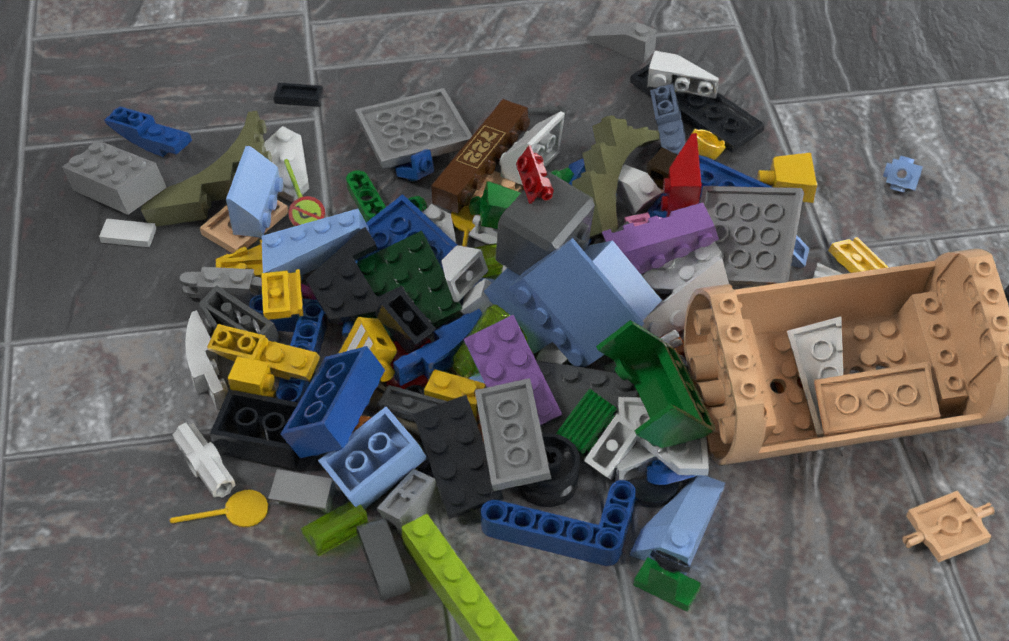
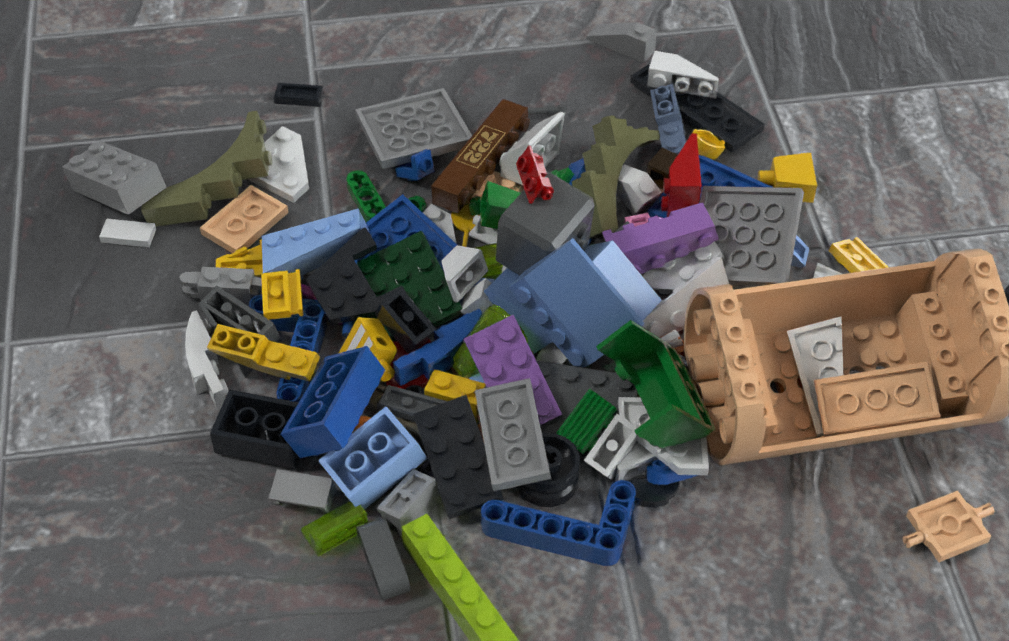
(147, 134): blue slope -> none
(203, 460): white piece -> none
(242, 509): yellow piece -> none
(252, 377): yellow brick -> none
(253, 194): light blue slope -> none
(304, 208): piece -> none
(664, 580): green piece -> none
(681, 522): light blue wedge -> none
(908, 182): light blue brick -> none

